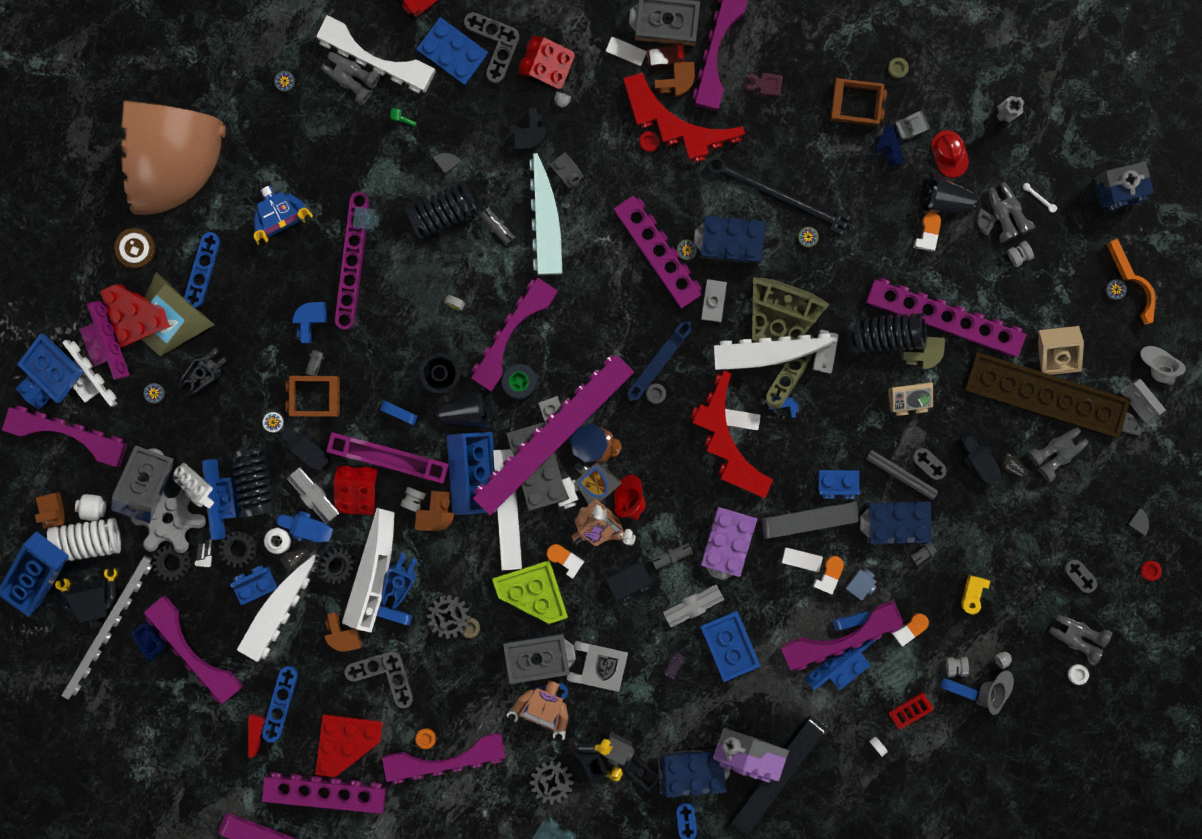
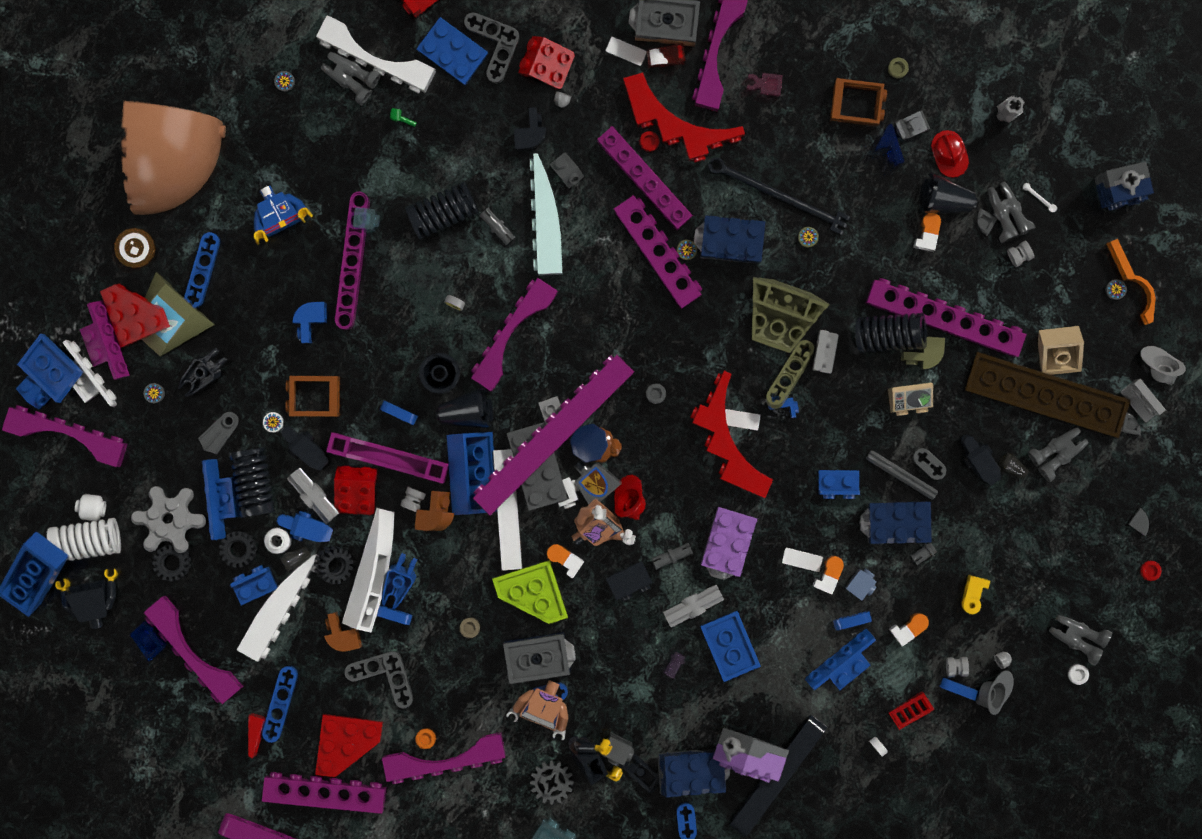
(50, 510): dark orange brick -> none
(104, 635): light grey plate -> none
(142, 483): dark grey piece -> none
(194, 485): white bracket -> none
(204, 548): sticker -> none
(218, 433): none -> dark grey piece
(314, 362): dark grey pin -> none
(446, 161): dark grey tile -> none
(452, 608): dark grey gear -> none
(519, 381): black wheel -> none
(601, 668): light grey flag -> none
(644, 178): none -> magenta brick
(659, 361): dark blue piece -> none
(682, 81): dark orange brick -> none
(714, 300): light grey plate -> none
(767, 351): white slope -> none
(804, 651): magenta arch -> none
(810, 520): dark grey beam -> none
(1083, 573): dark grey beam -> none

